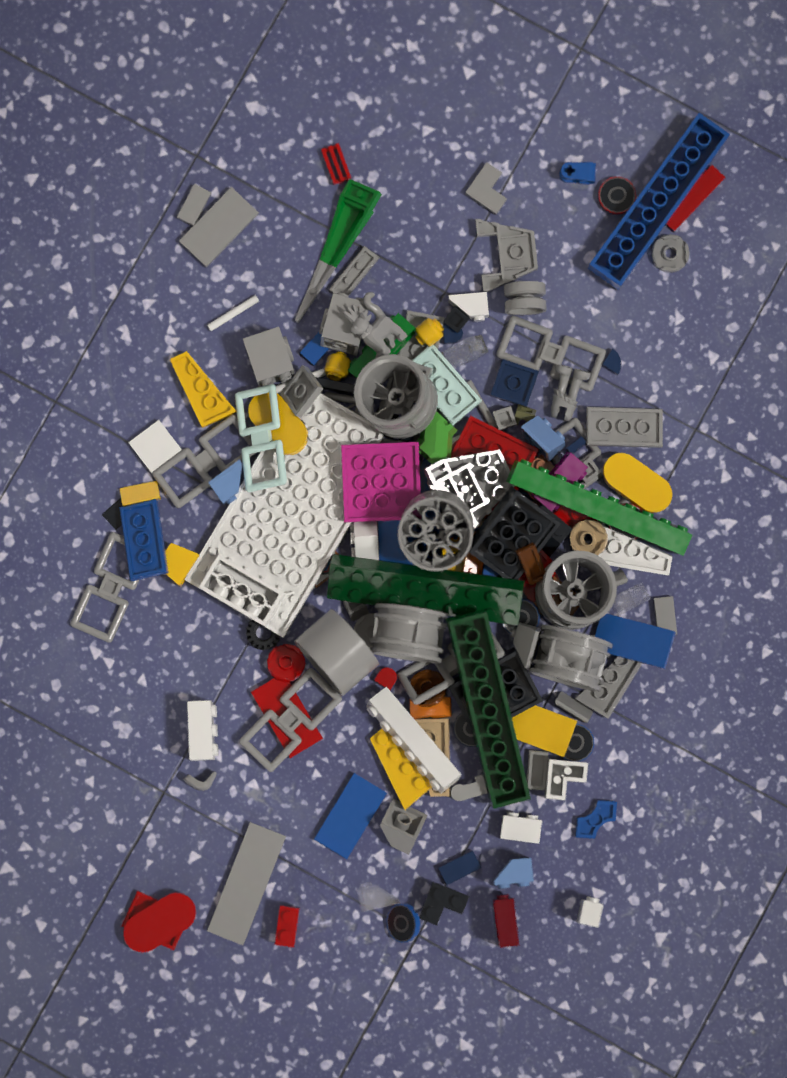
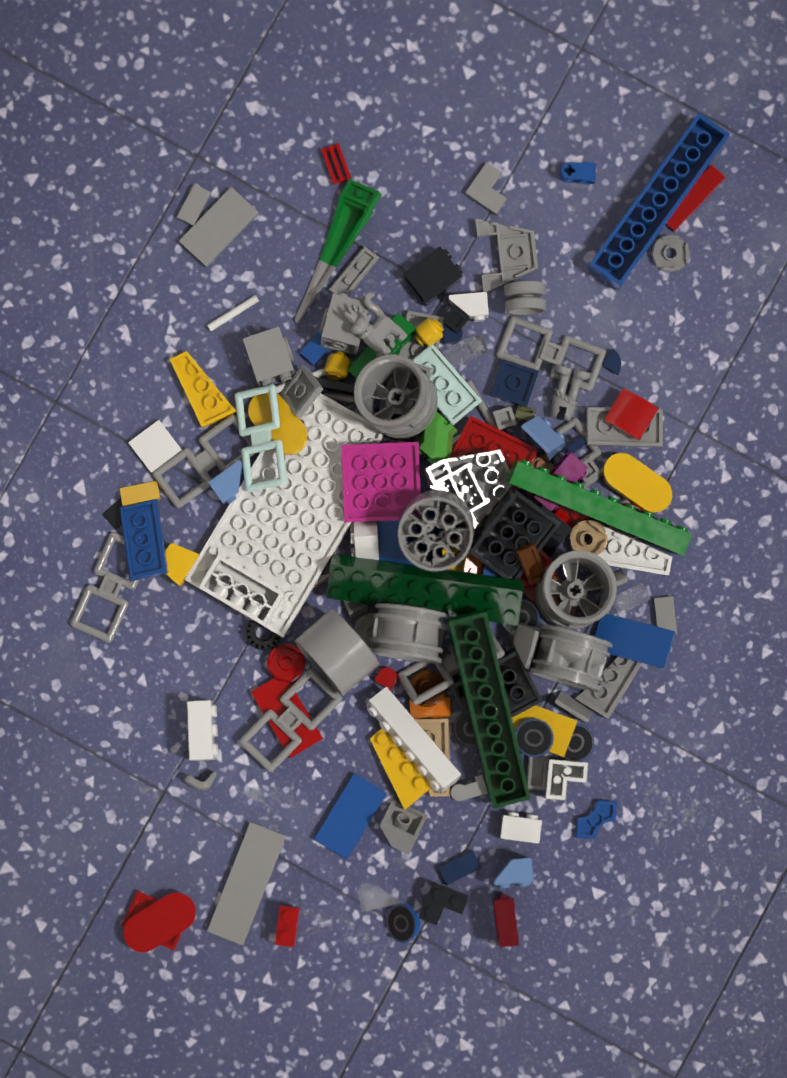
(433, 275): none -> black brick
(534, 737): none -> black tile
(590, 912): white brick -> none
(617, 195): black tile -> none
(631, 414): none -> red slope

